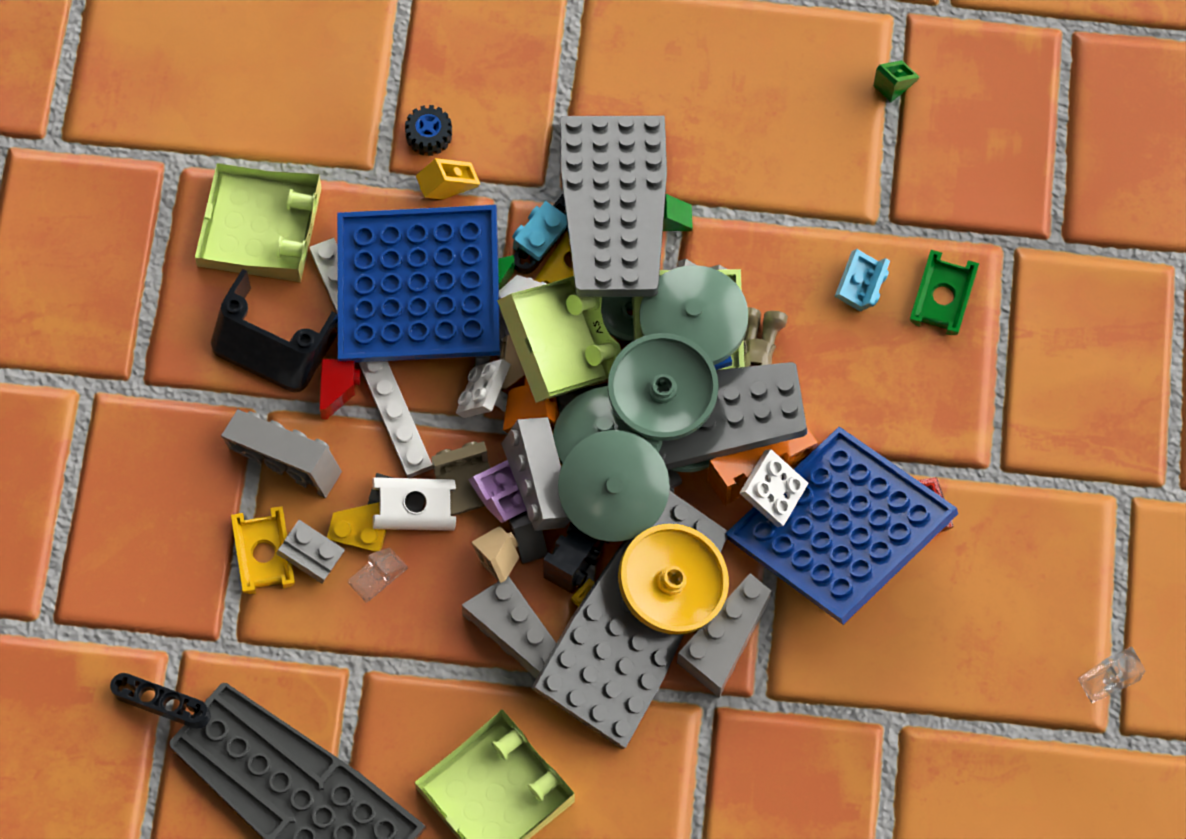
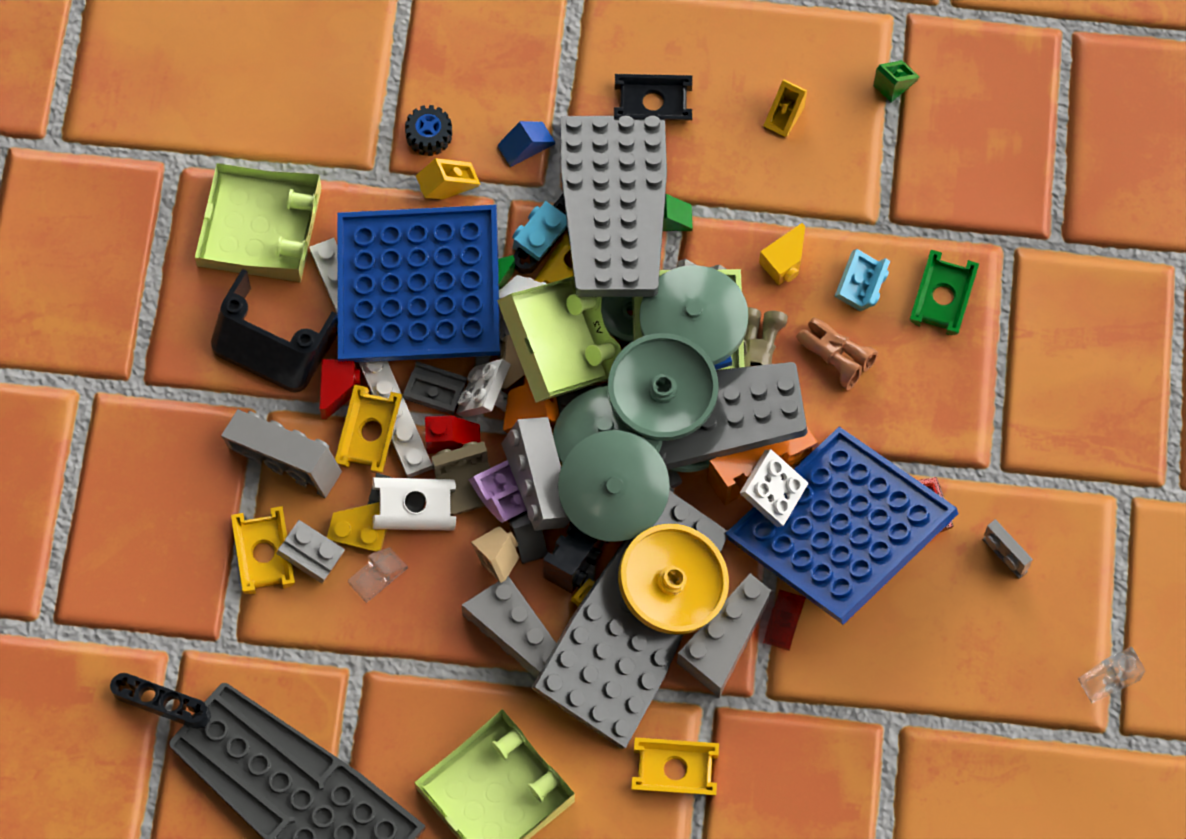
(360, 411): none -> yellow piece
(434, 388): none -> dark grey plate
(449, 433): none -> red slope
(525, 141): none -> blue slope
(670, 87): none -> black piece
(695, 756): none -> yellow piece
(784, 256): none -> yellow slope
(784, 620): none -> clear red slope
(786, 108): none -> yellow slope
(831, 348): none -> nougat piece
(1007, 549): none -> light grey plate

